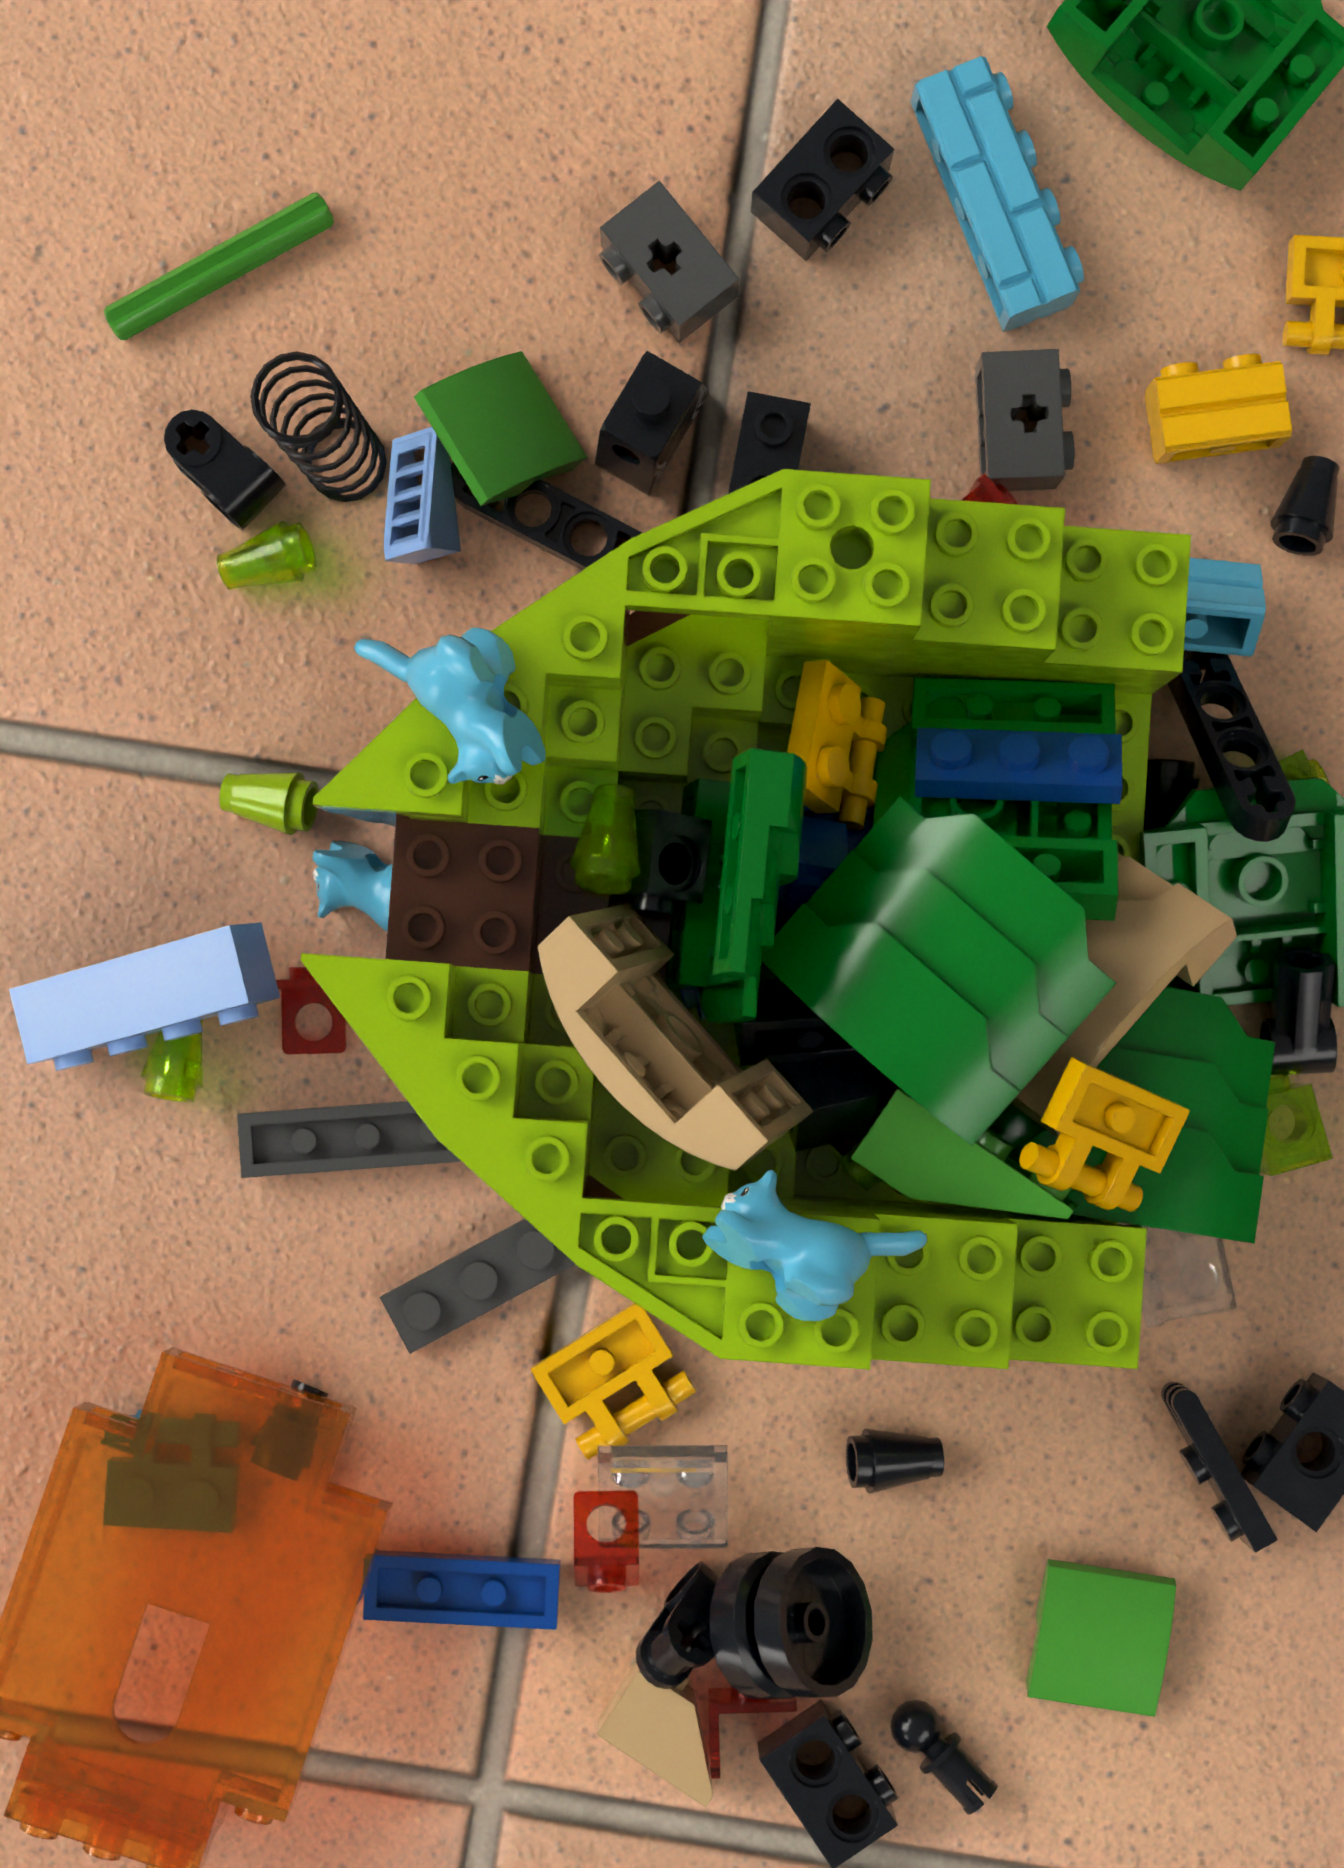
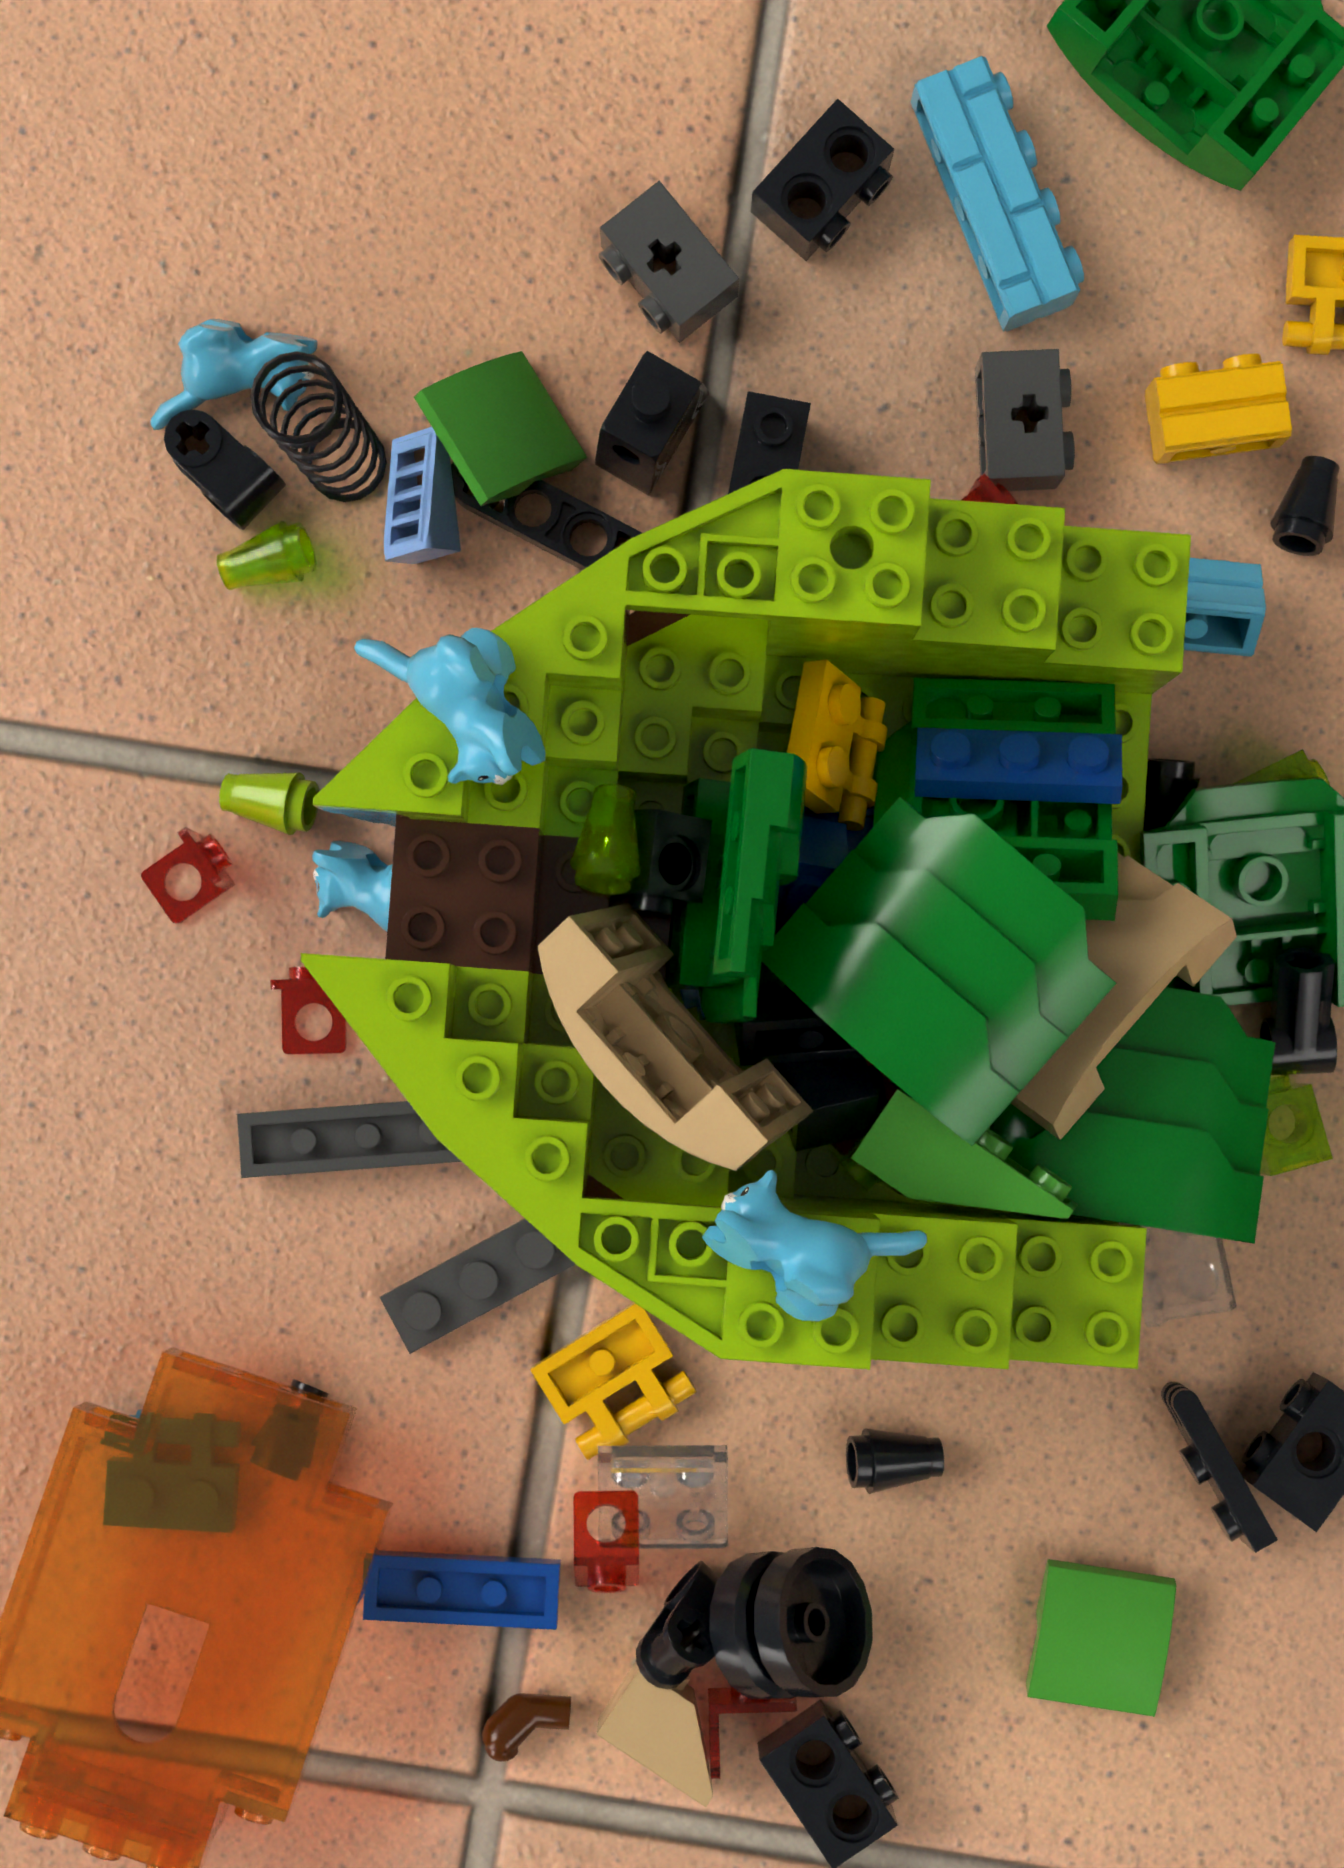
(144, 994): light blue brick -> none
(174, 1068): clear neon green cone -> none
(210, 861): none -> clear red bracket
(218, 266): bright green axle -> none
(225, 361): none -> medium azure animal
(519, 1717): none -> reddish brown arm
(917, 1730): black pin -> none
(1113, 1116): yellow plate -> none
(1239, 733): black beam -> none

